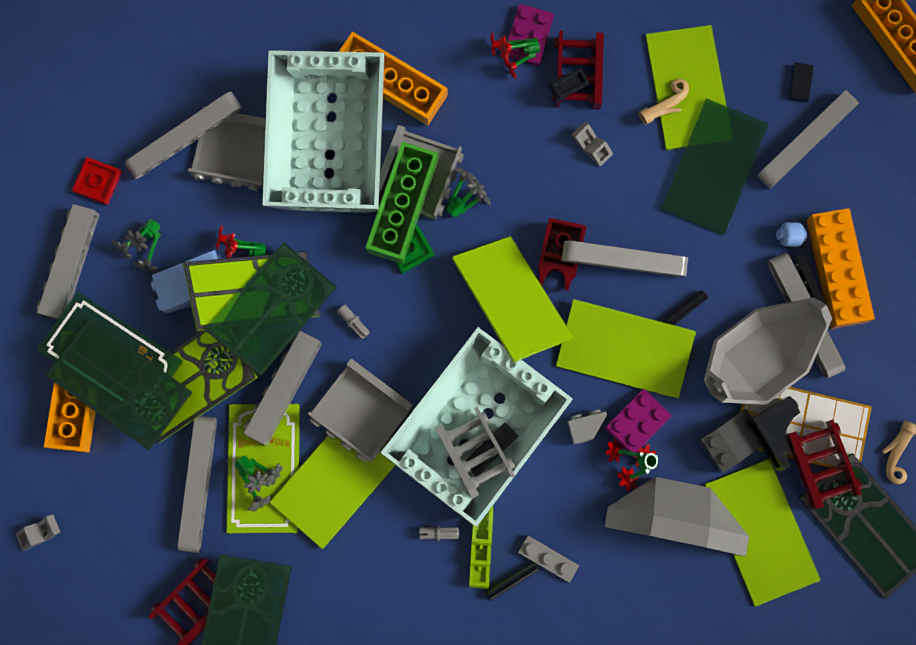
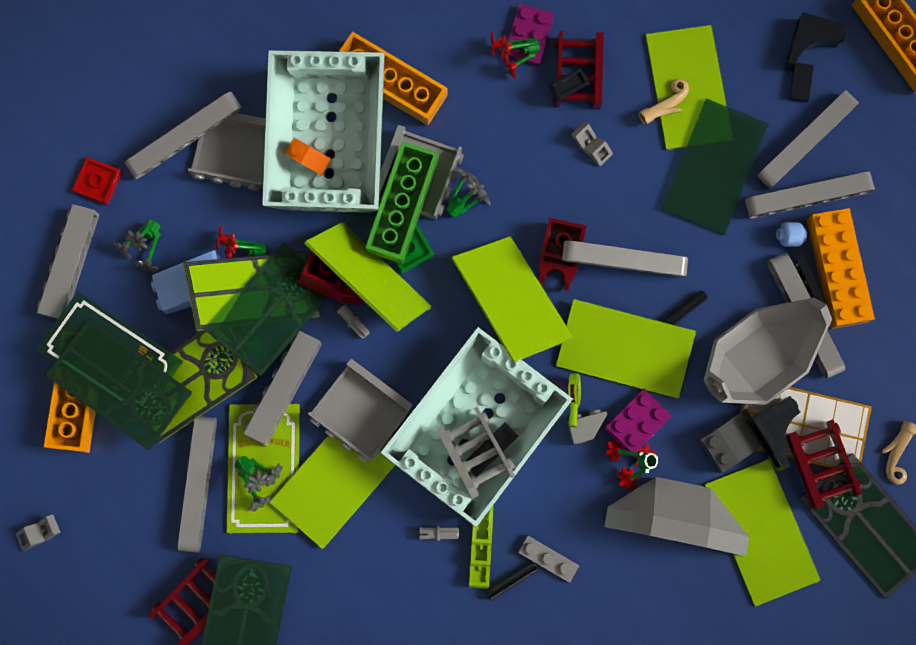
(307, 156): none -> orange slope
(322, 279): none -> dark red brick
(368, 276): none -> lime piece
(574, 392): none -> lime piece
(809, 195): none -> light grey beam
(813, 33): none -> black arch

